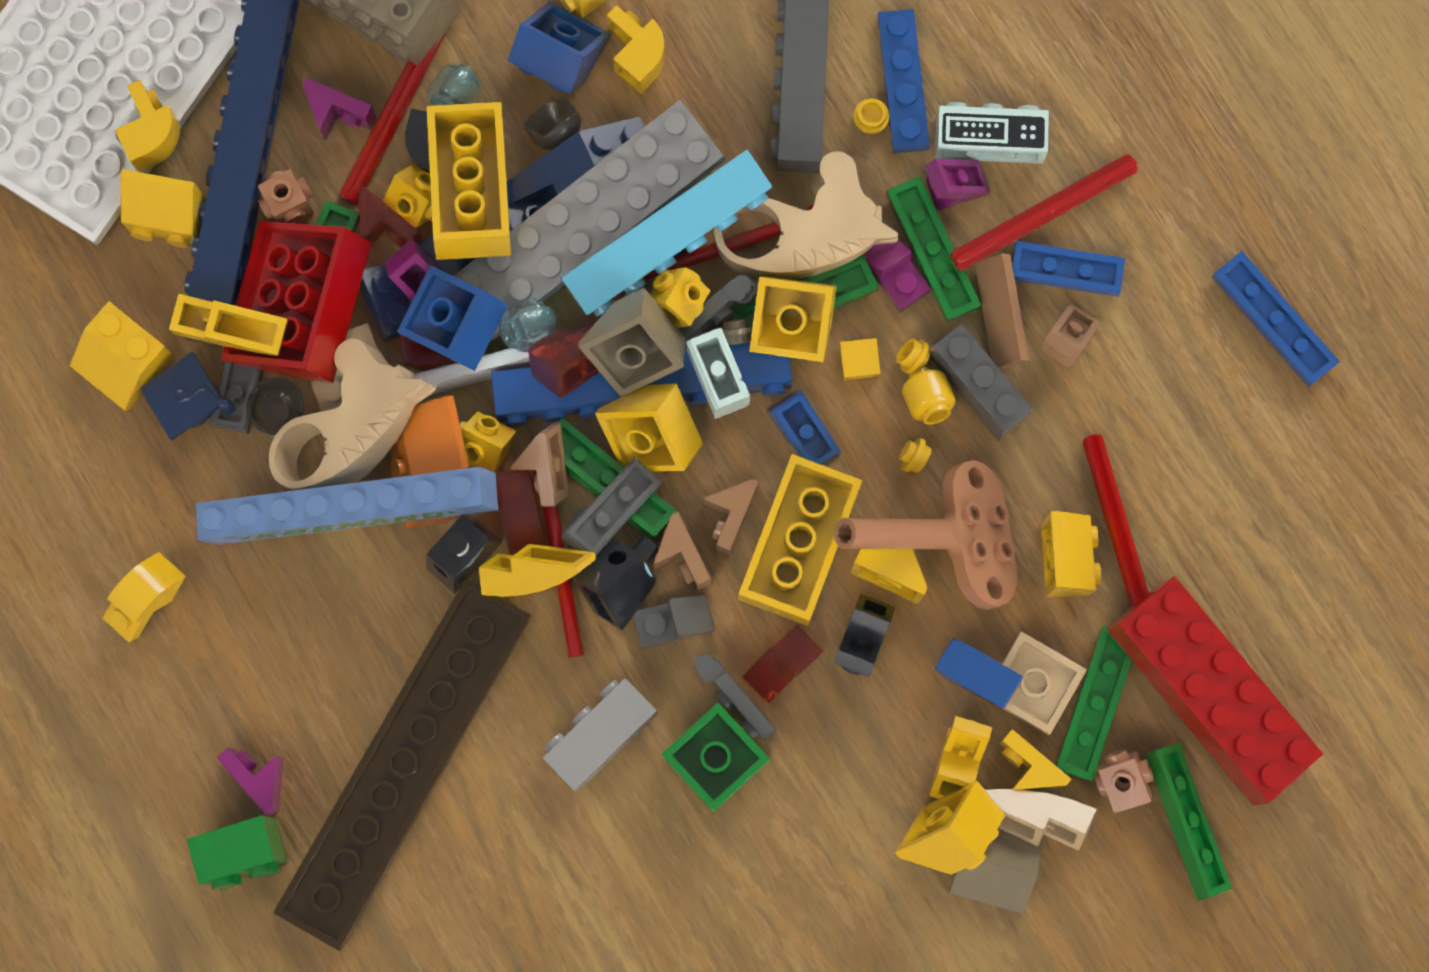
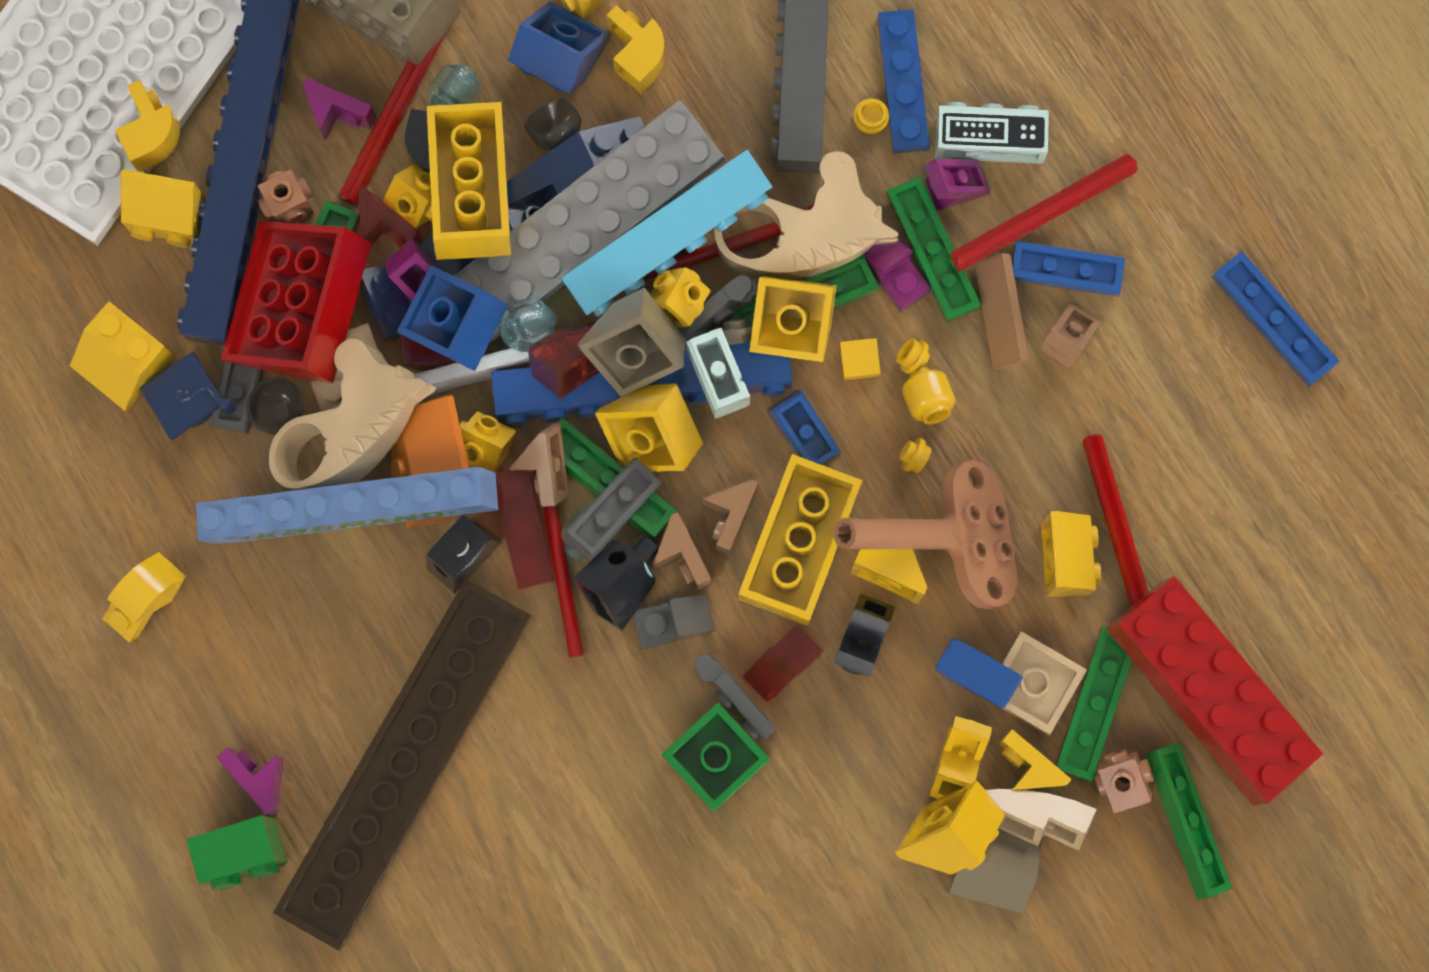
(227, 325): yellow slope -> none
(531, 570): yellow slope -> none
(599, 733): light grey brick -> none
(980, 382): dark grey brick -> none

